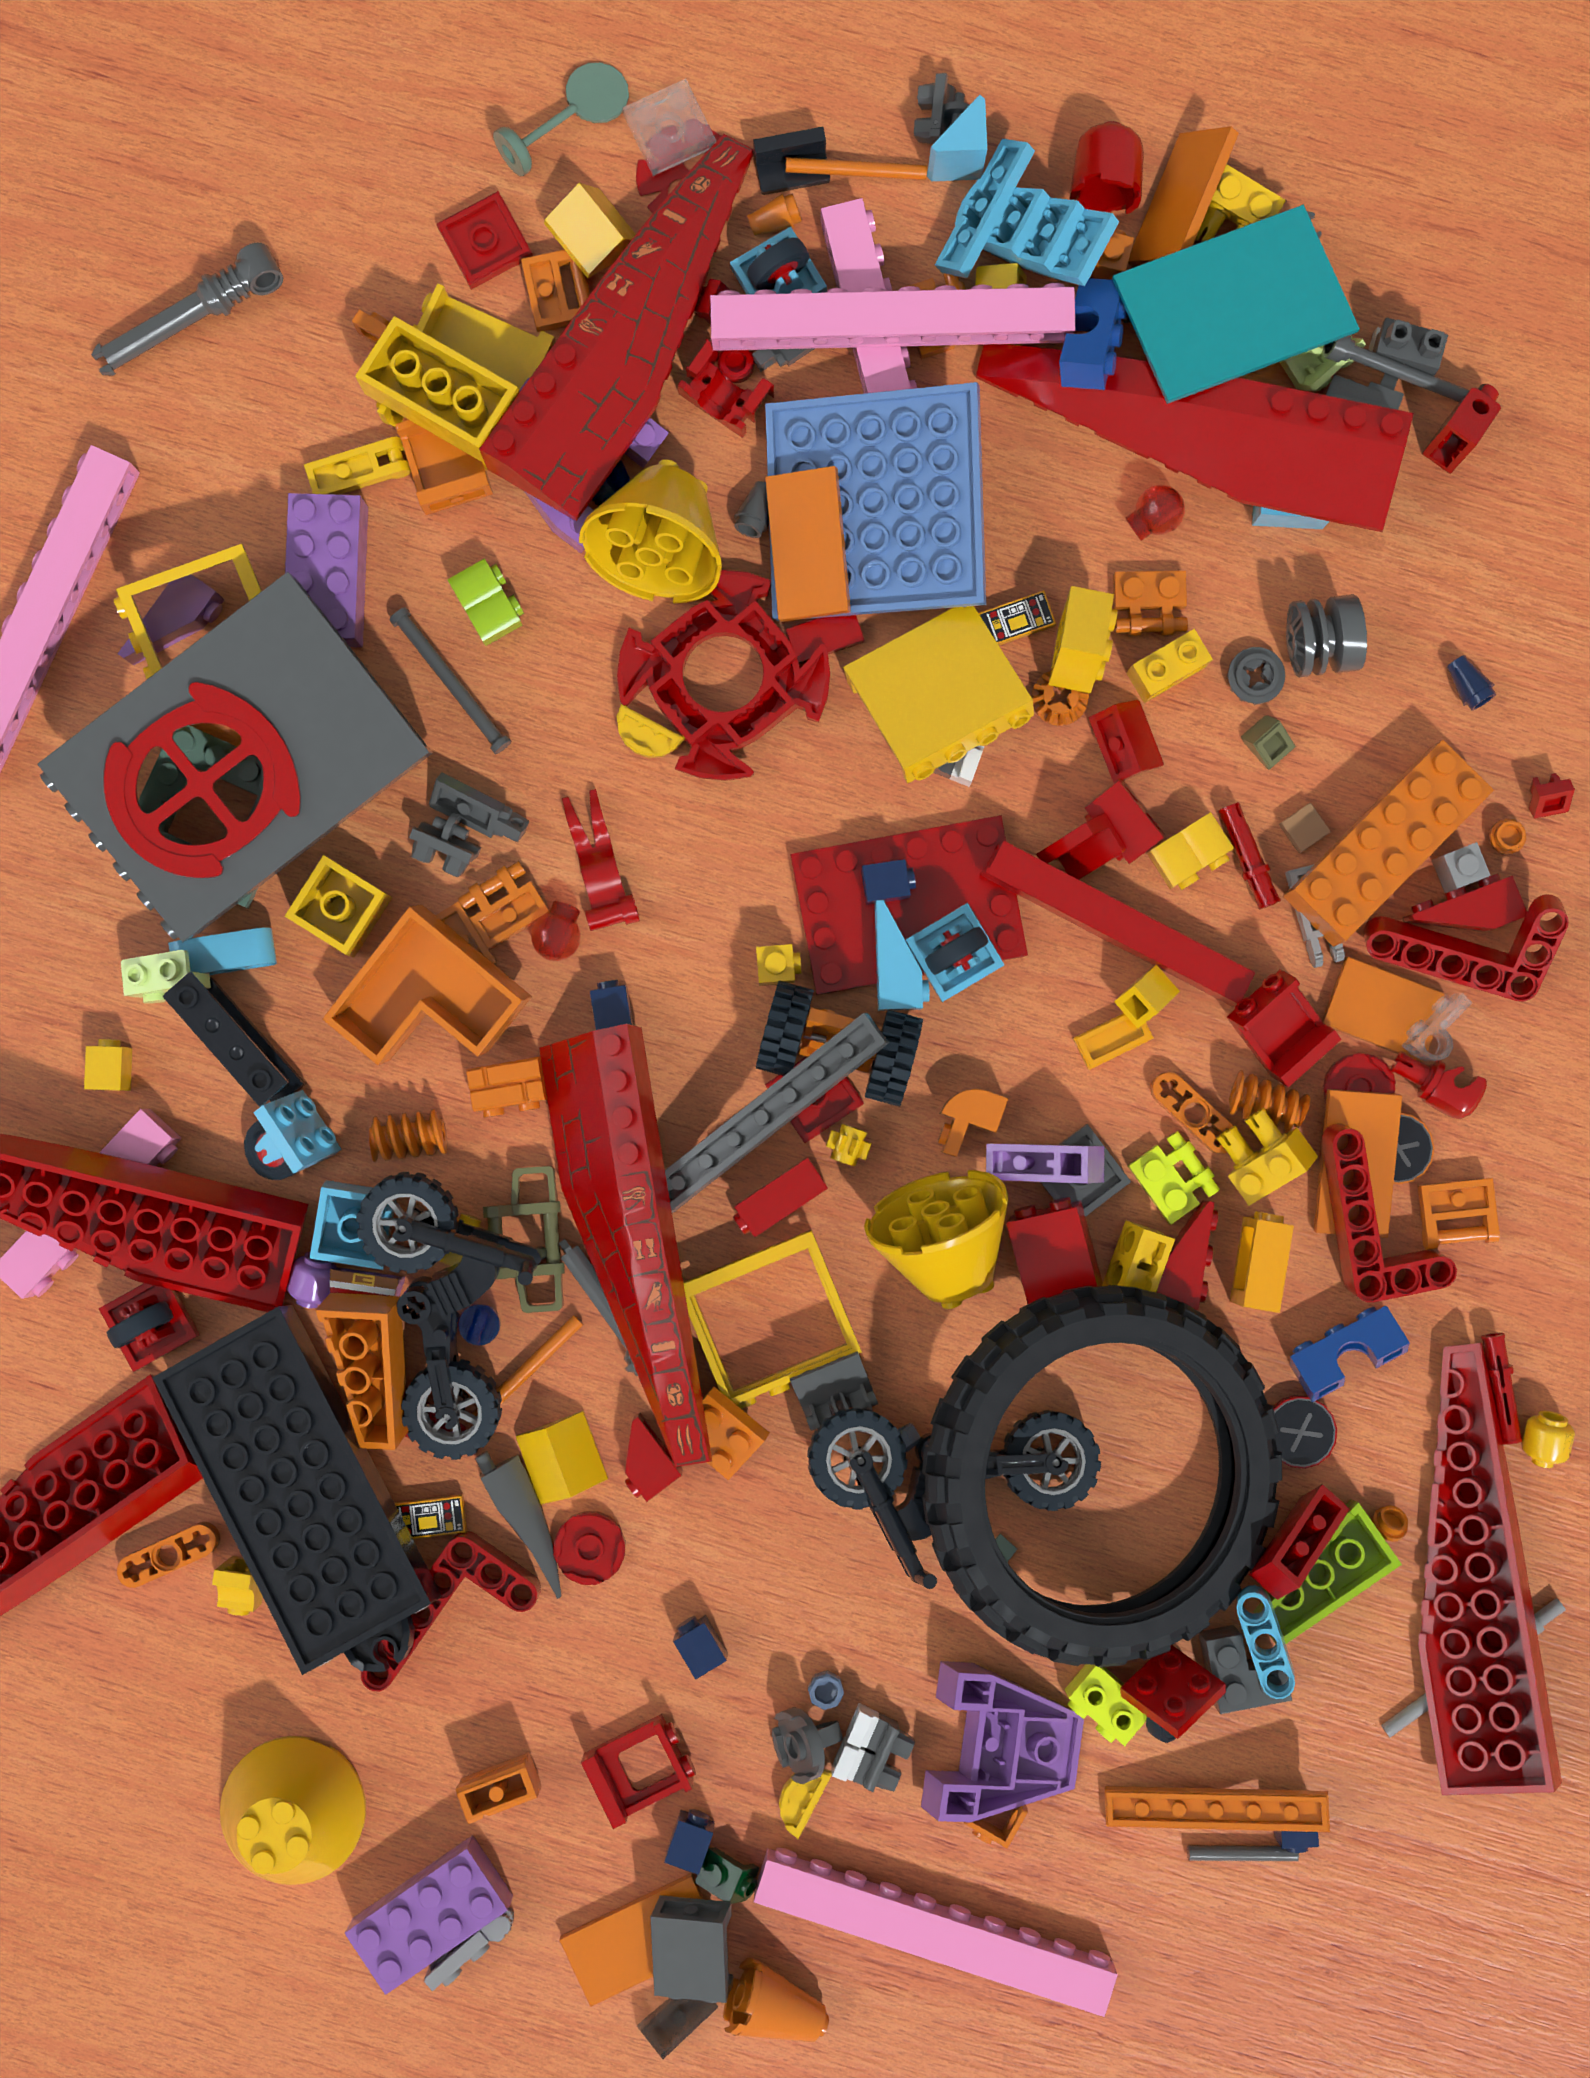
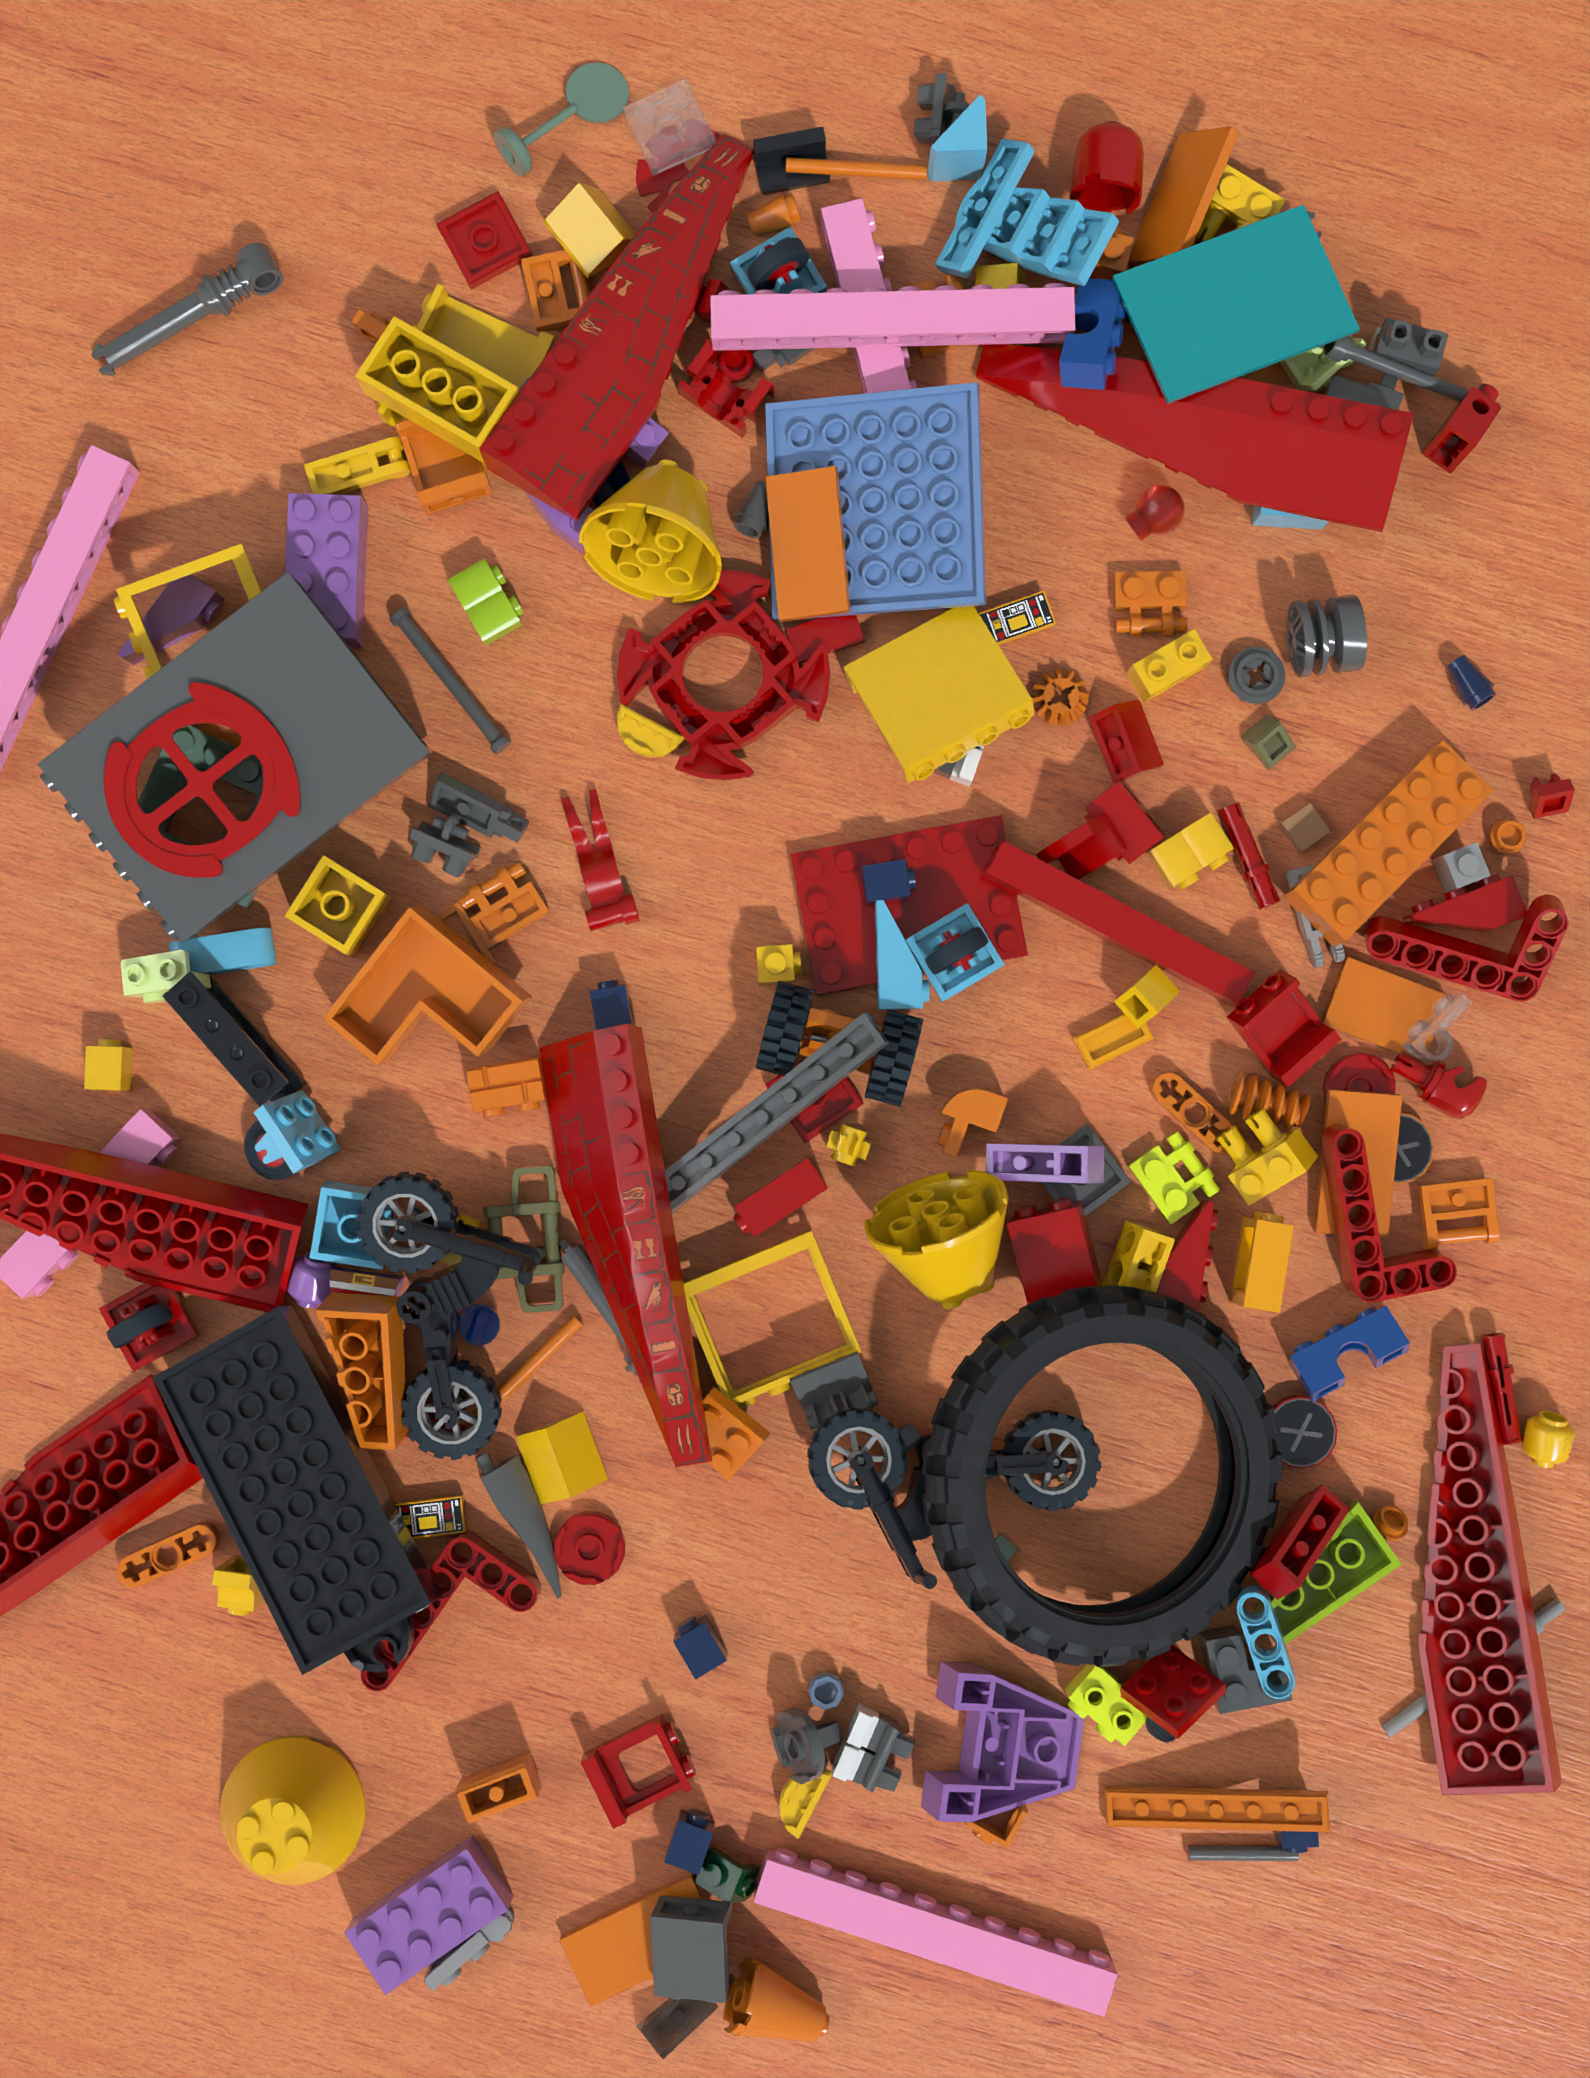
(407, 1136): orange piece -> none
(557, 933): clear red piece -> none
(648, 1461): red slope -> none
(1083, 640): yellow brick -> none

